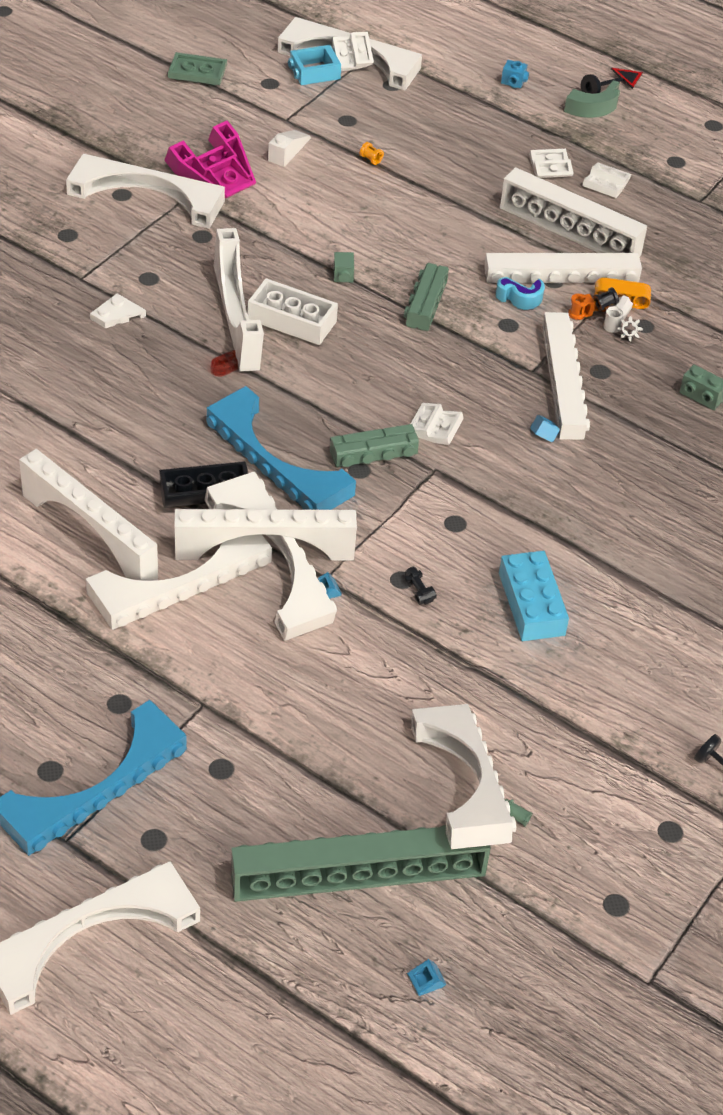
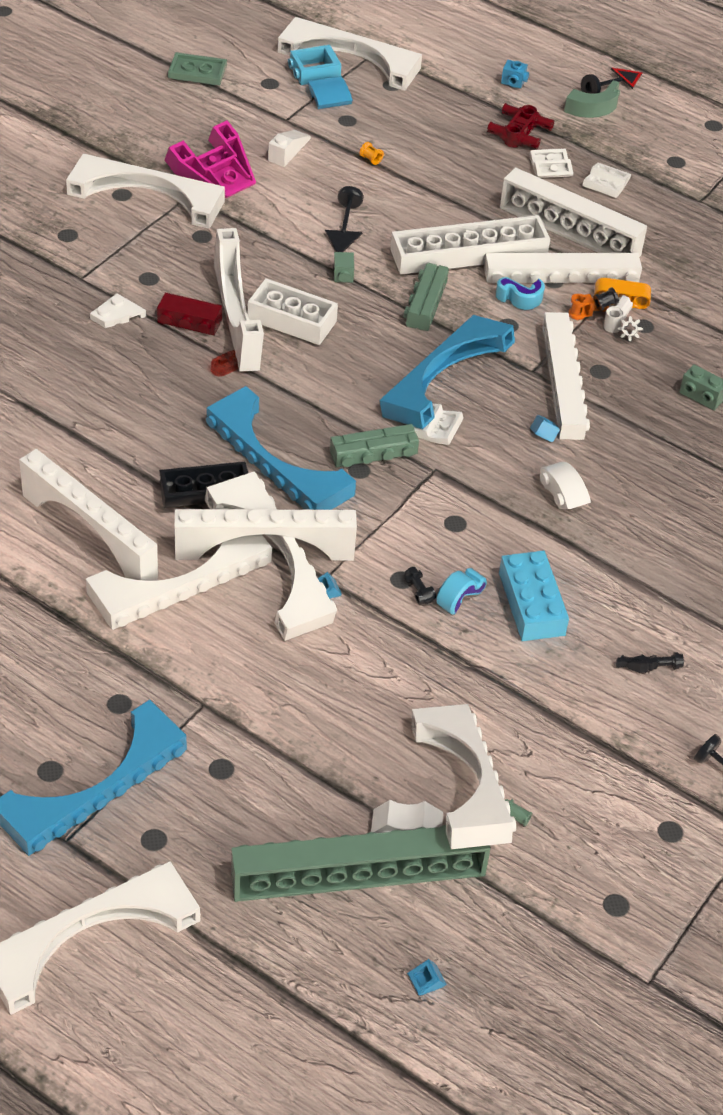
(189, 314): none -> dark red brick
(330, 92): none -> dark azure slope
(350, 198): none -> black piece
(353, 51): white slope -> none
(404, 817): none -> white brick
(457, 586): none -> medium azure animal
(467, 243): none -> white brick
(477, 336): none -> dark azure arch
(521, 125): none -> dark red piece
(564, 485): none -> white brick
(642, 663): none -> black piece

